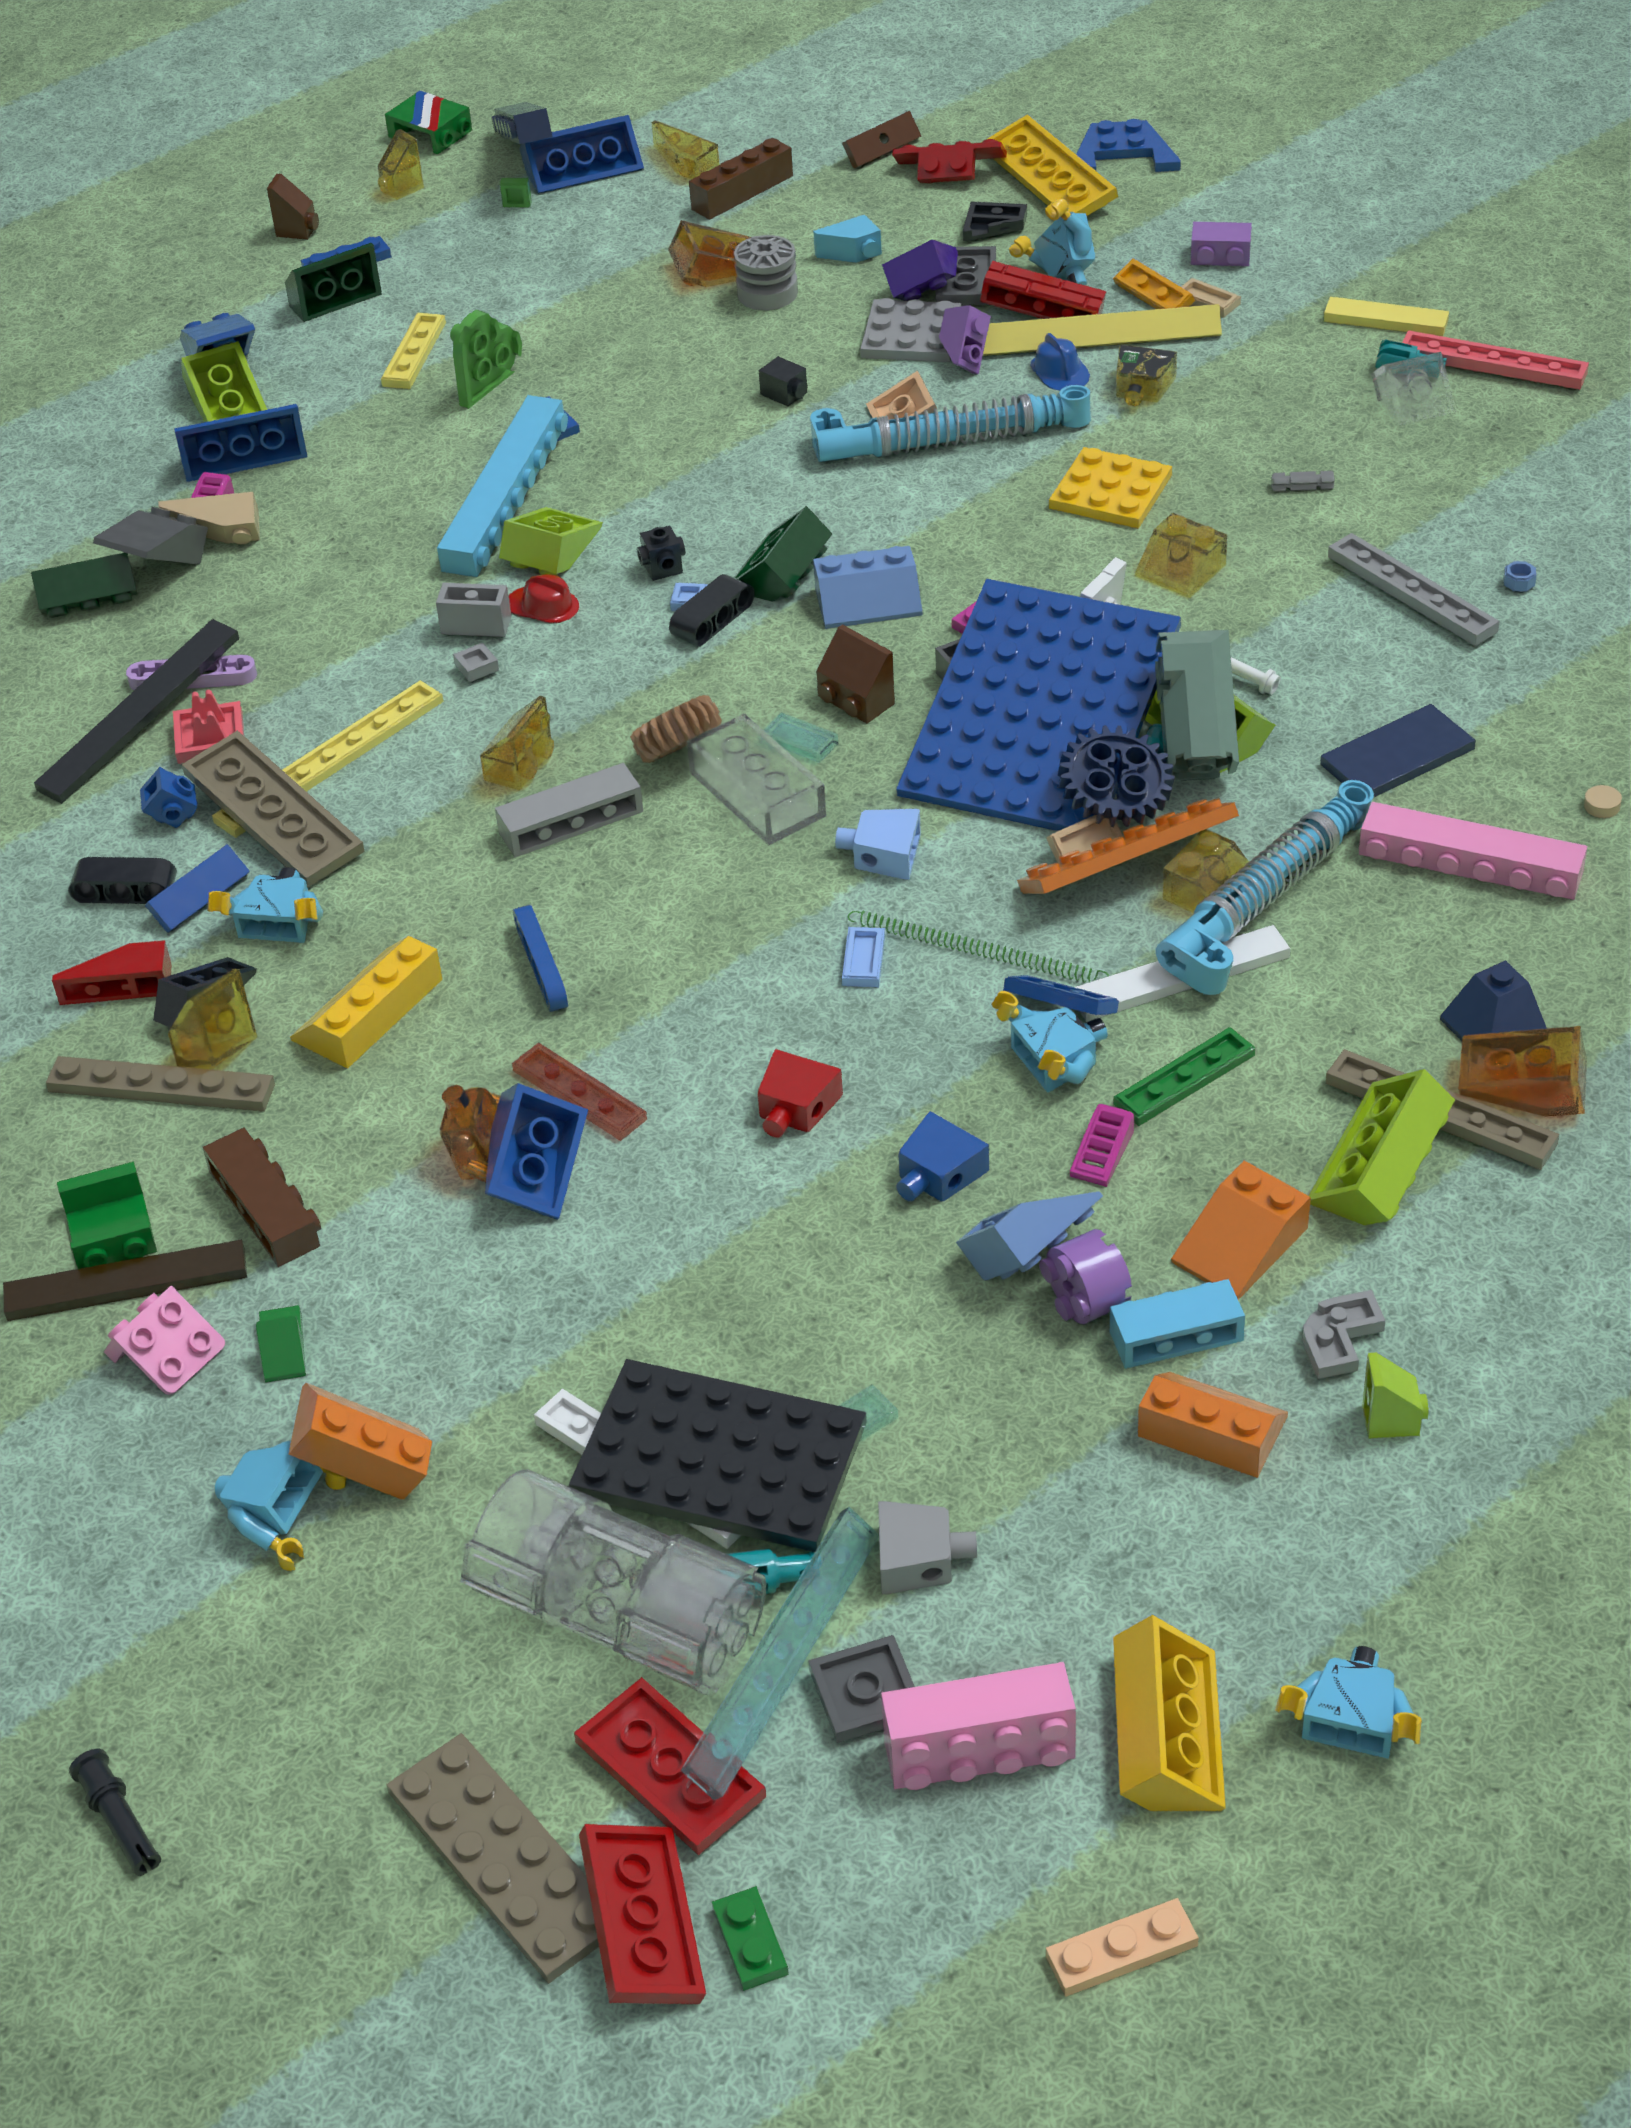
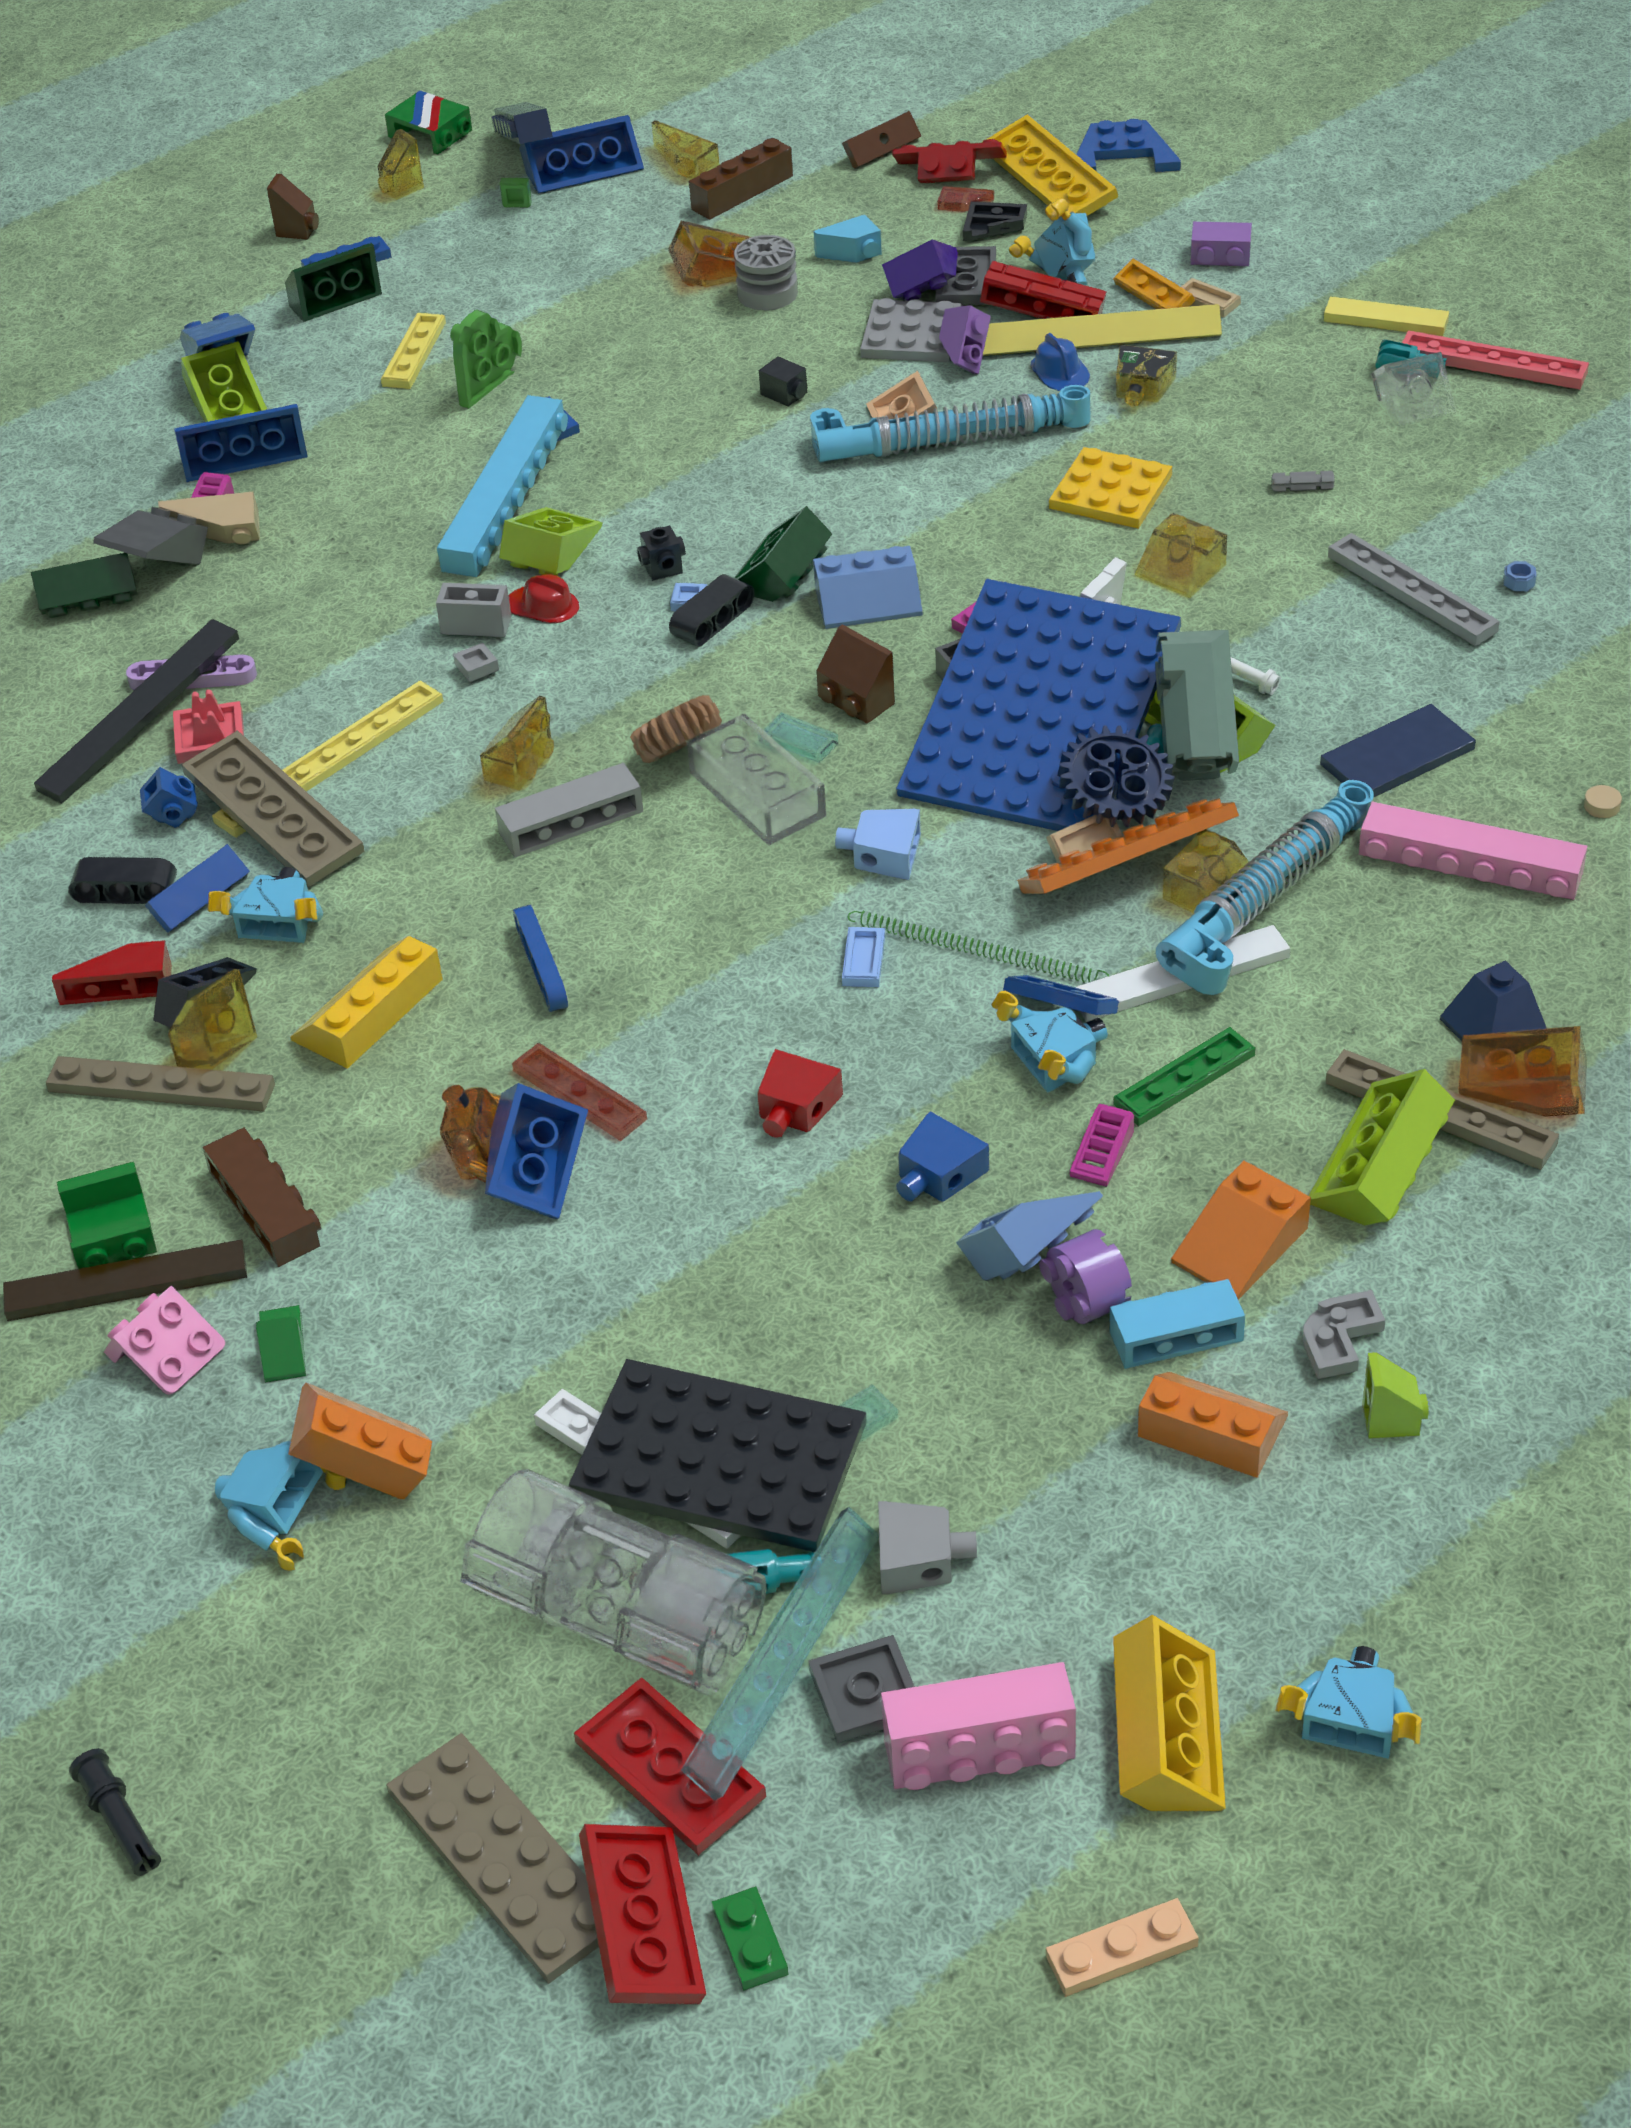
(959, 198): none -> clear red tile

